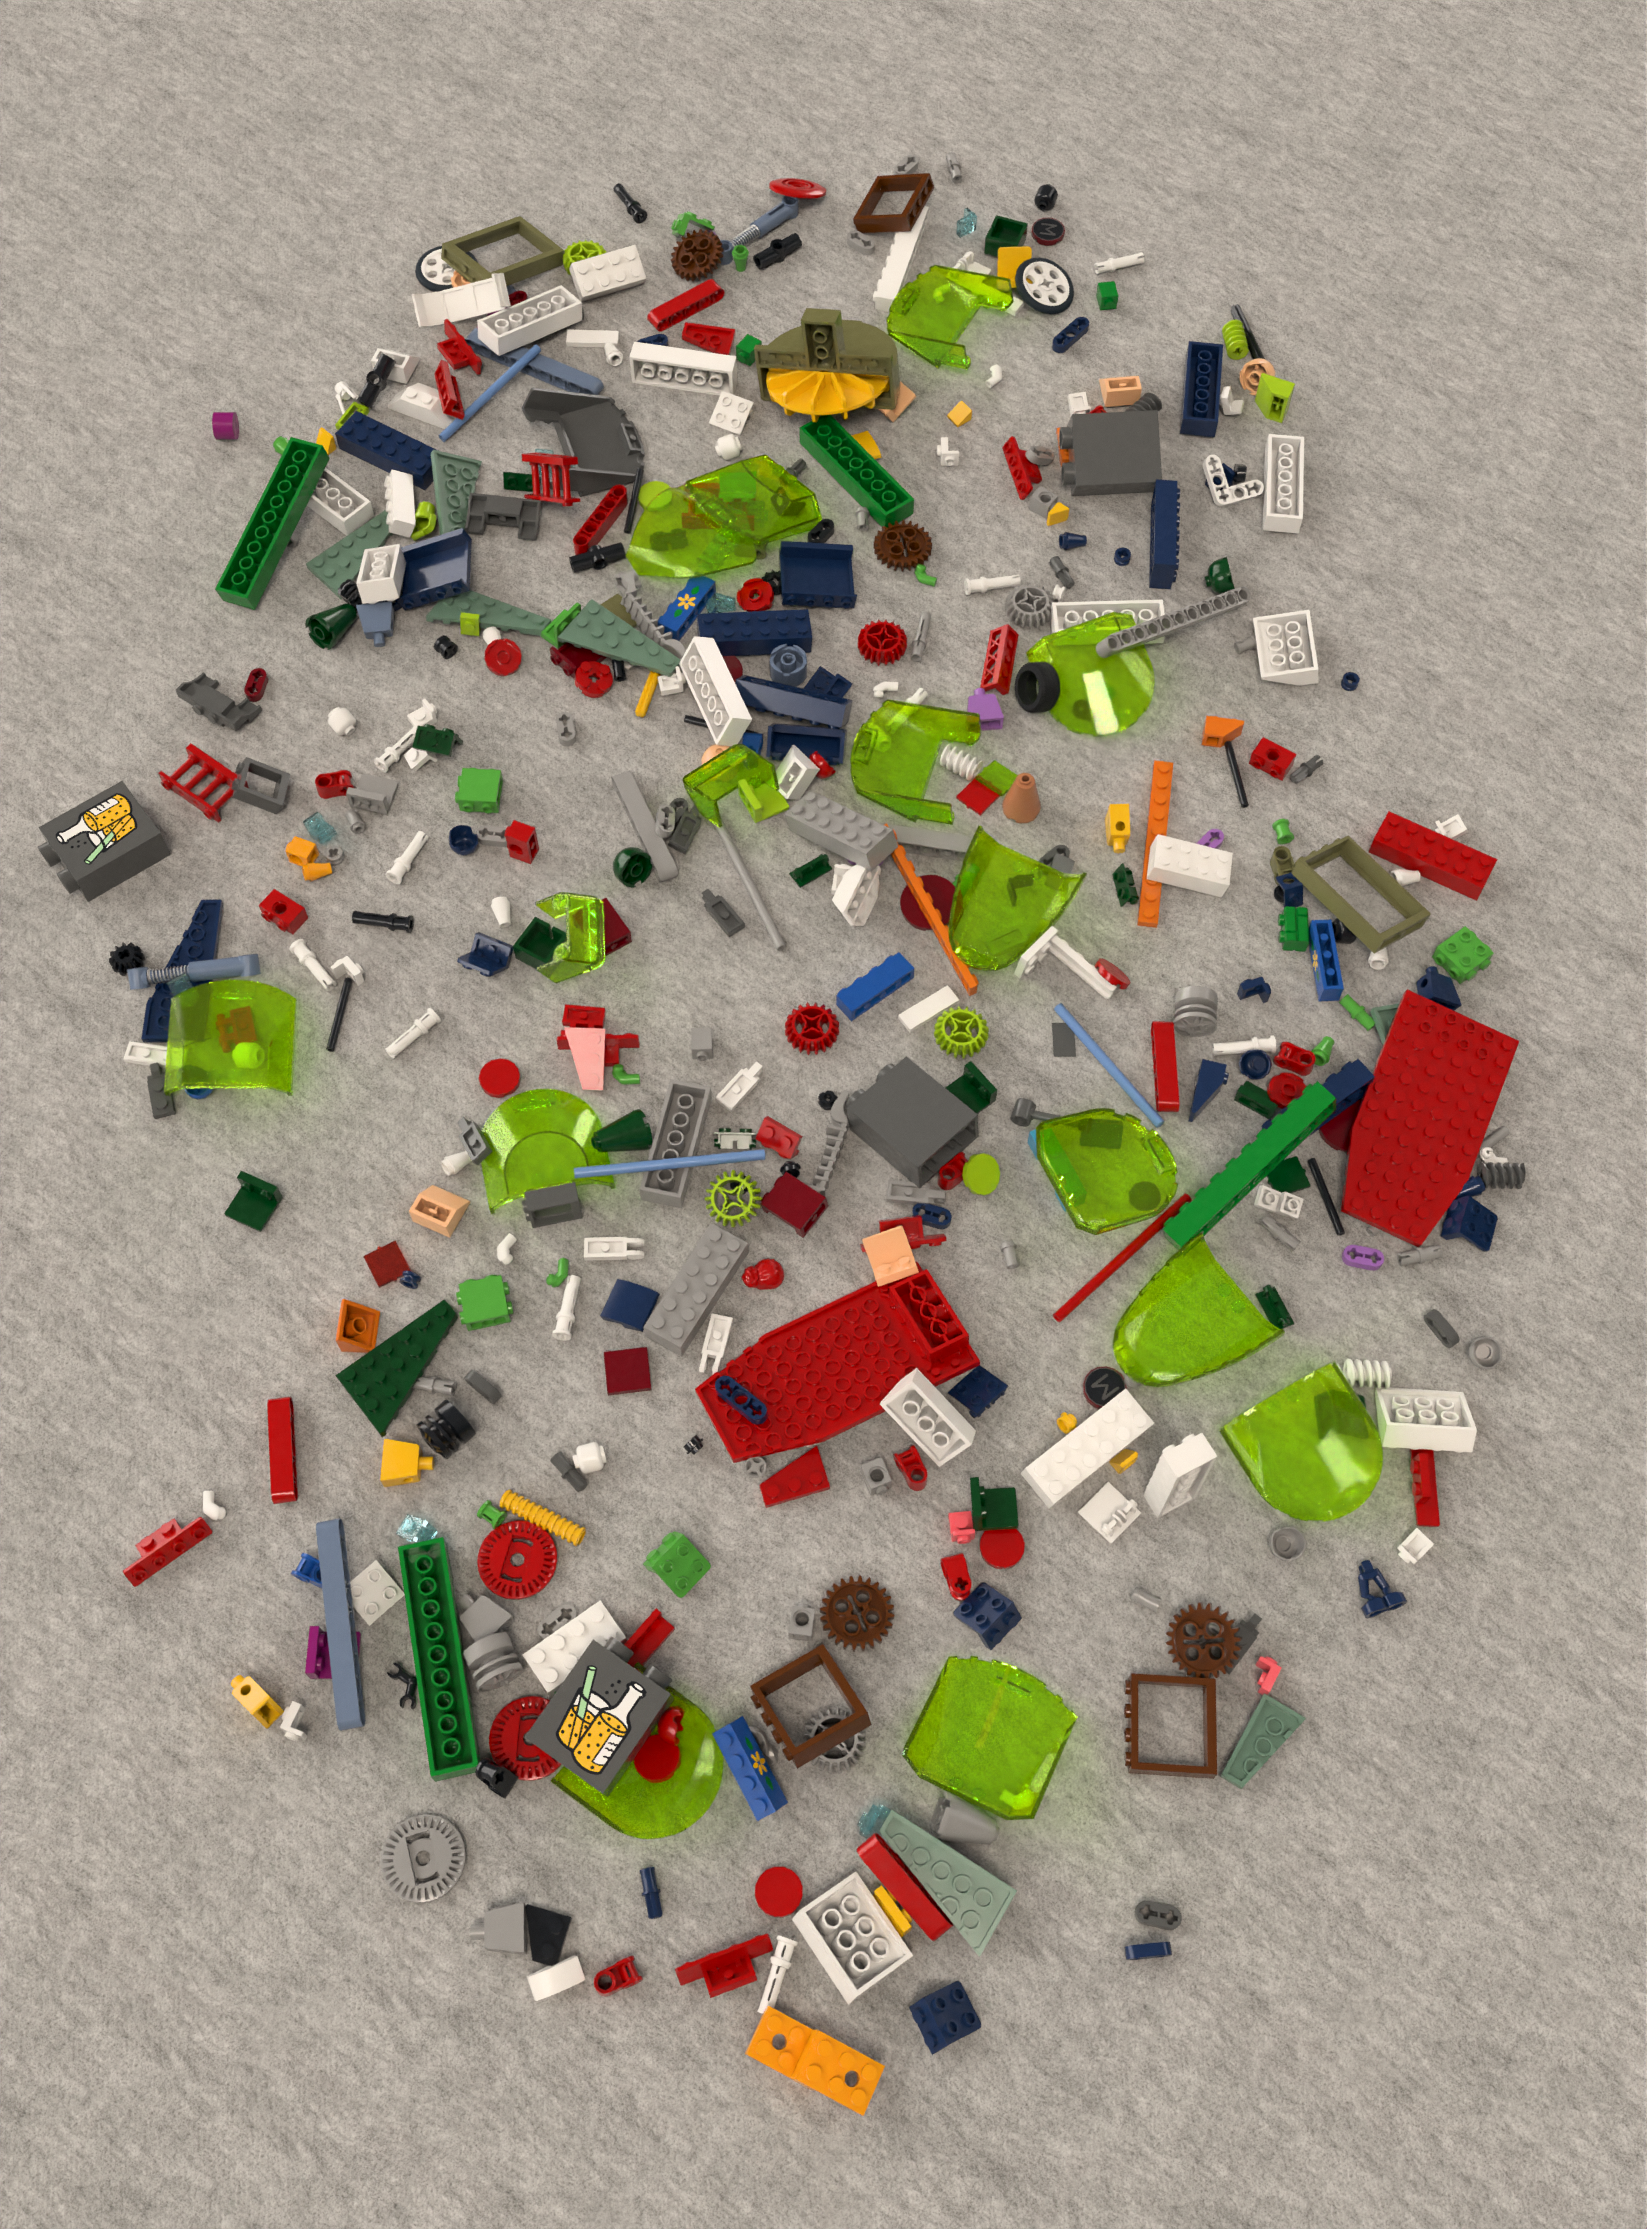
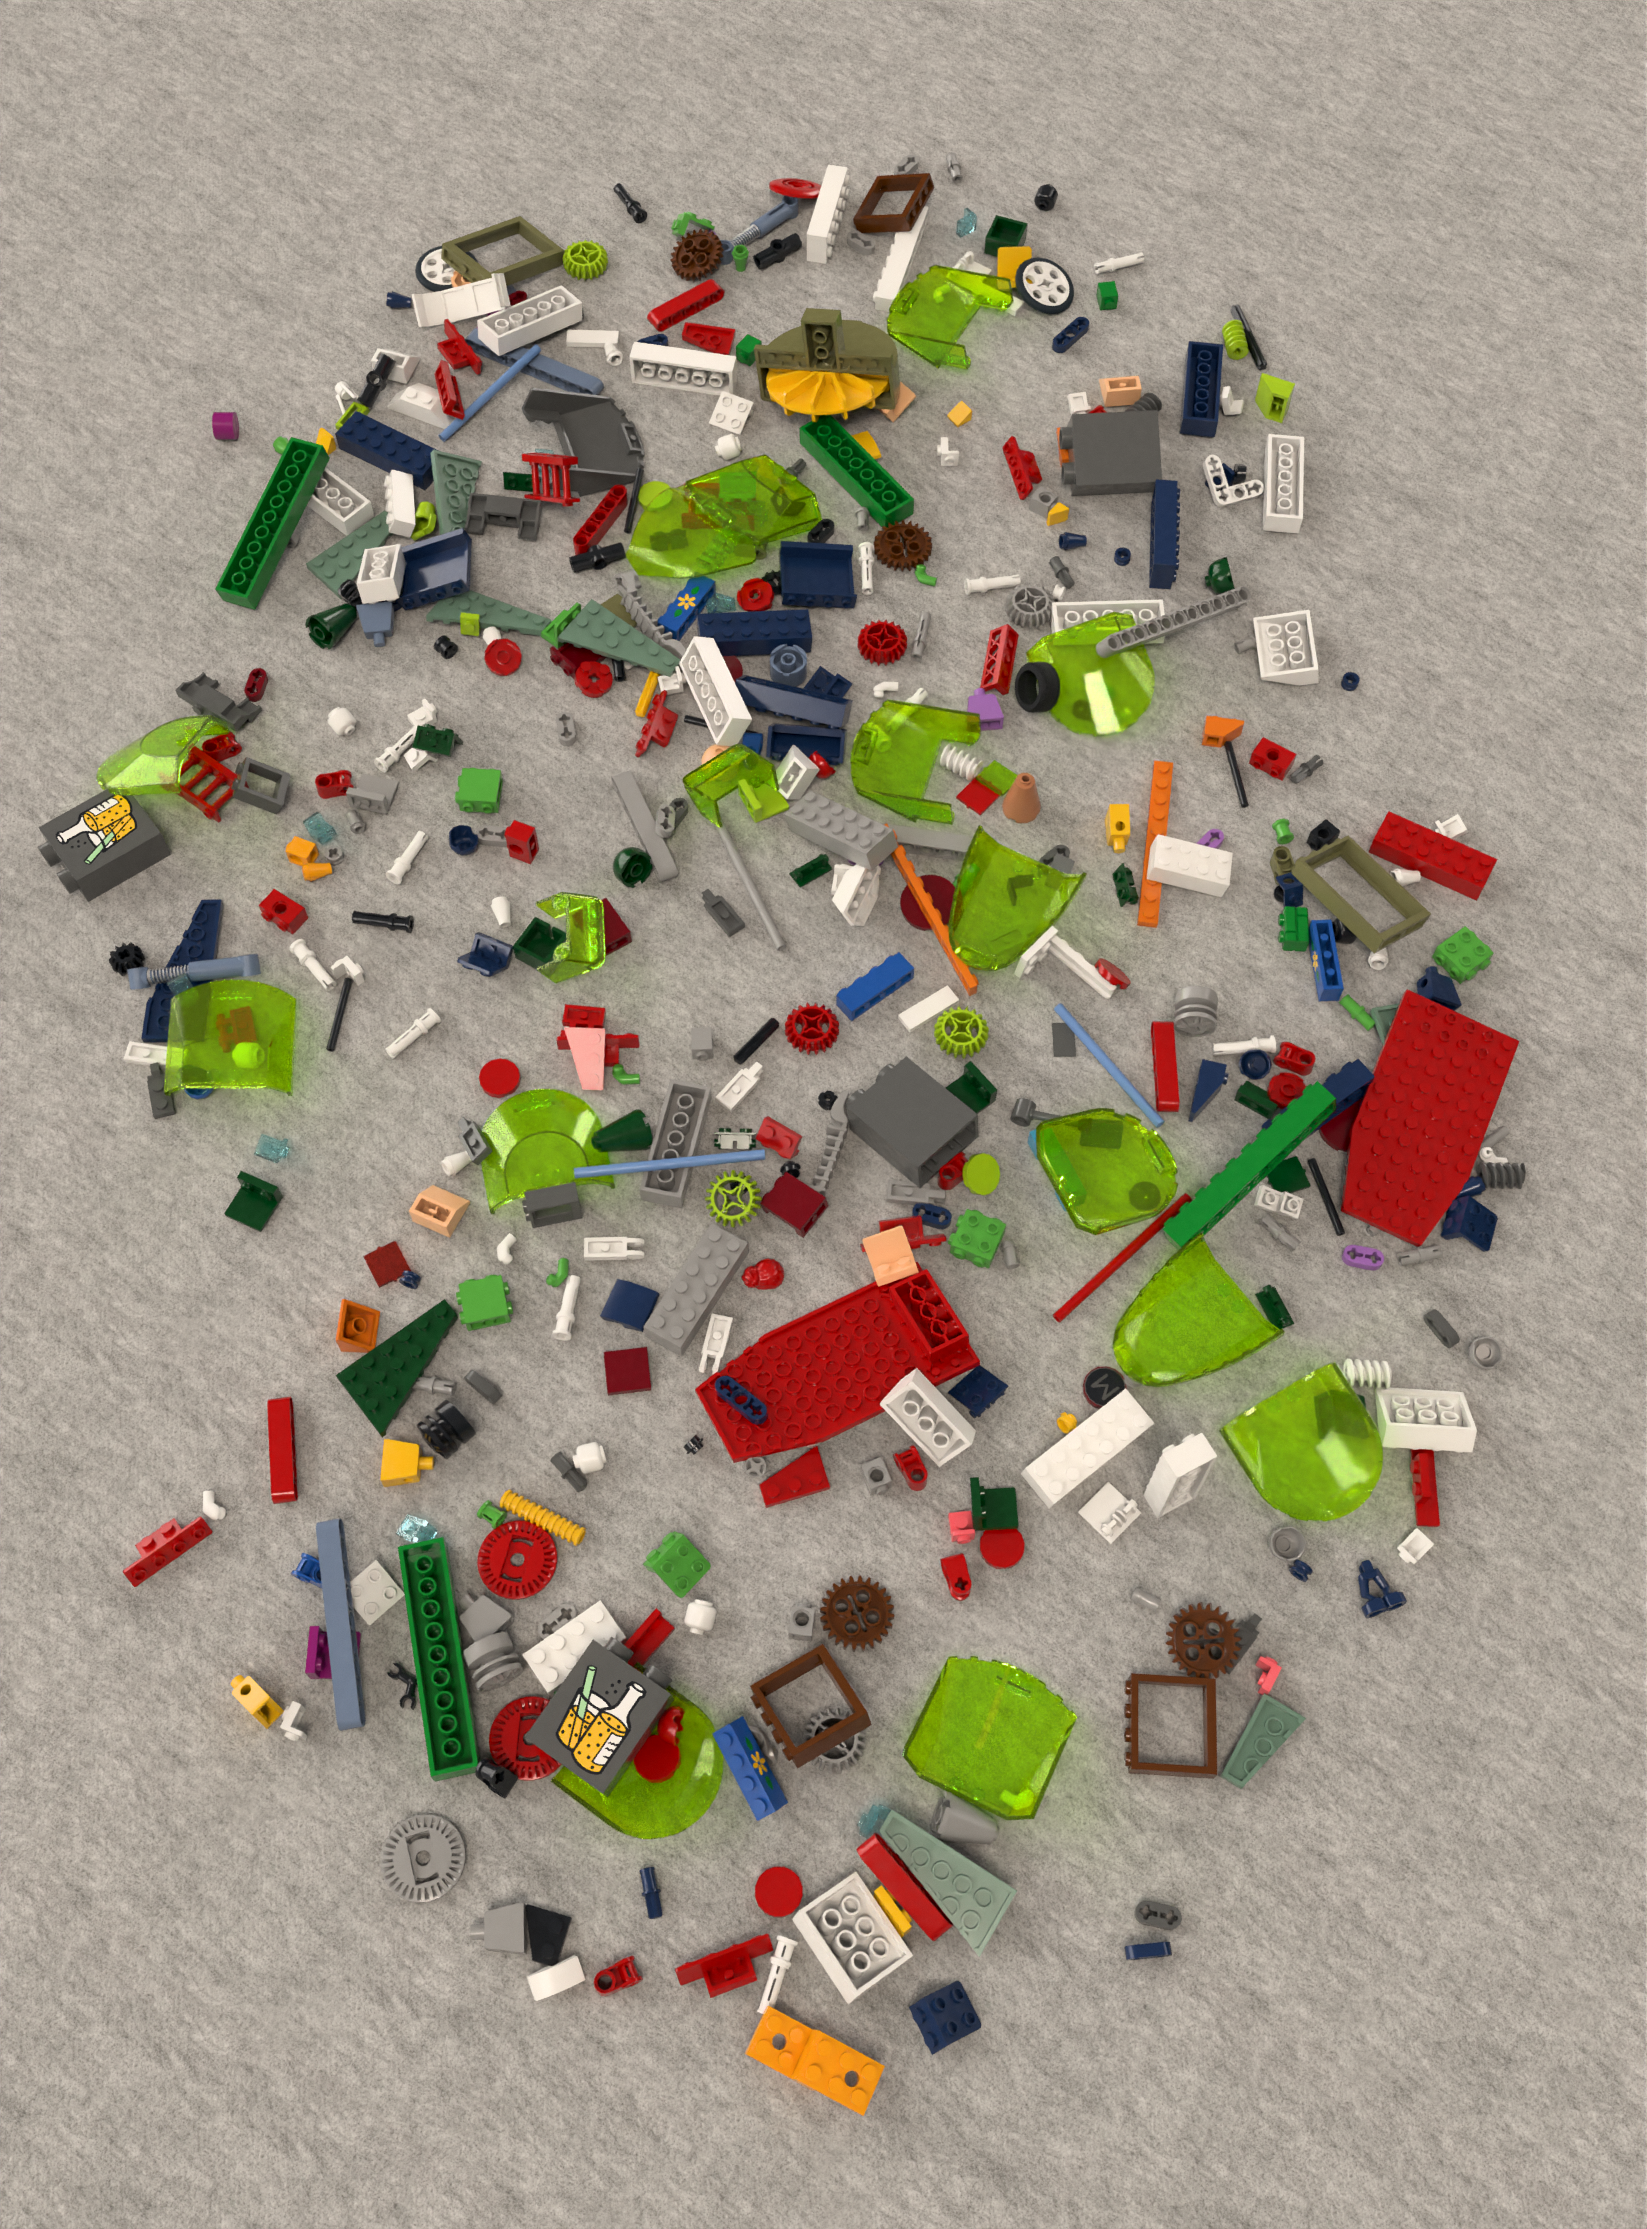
(156, 758): none -> clear neon green windscreen
(220, 748): none -> red piece
(271, 1148): none -> clear light blue bracket
(397, 300): none -> dark blue cone
(607, 273): white brick -> none
(659, 725): none -> red bracket
(685, 830): dark grey hinge -> none
(700, 1616): none -> white head
(756, 1041): none -> black axle
(827, 214): none -> white brick
(866, 566): none -> white pin
(976, 1238): none -> bright green brick
(988, 1614): dark blue bracket -> none
(996, 376): white arm -> none
(1039, 455): light grey beam -> none
(1048, 231): tile -> none
(1123, 1460): yellow slope -> none
(1252, 372): light nougat cylinder -> none
(1253, 987): dark blue bracket -> none
(1301, 1570): none -> dark blue bush
(1323, 834): none -> black brick
(1323, 1051): bright green cone -> none

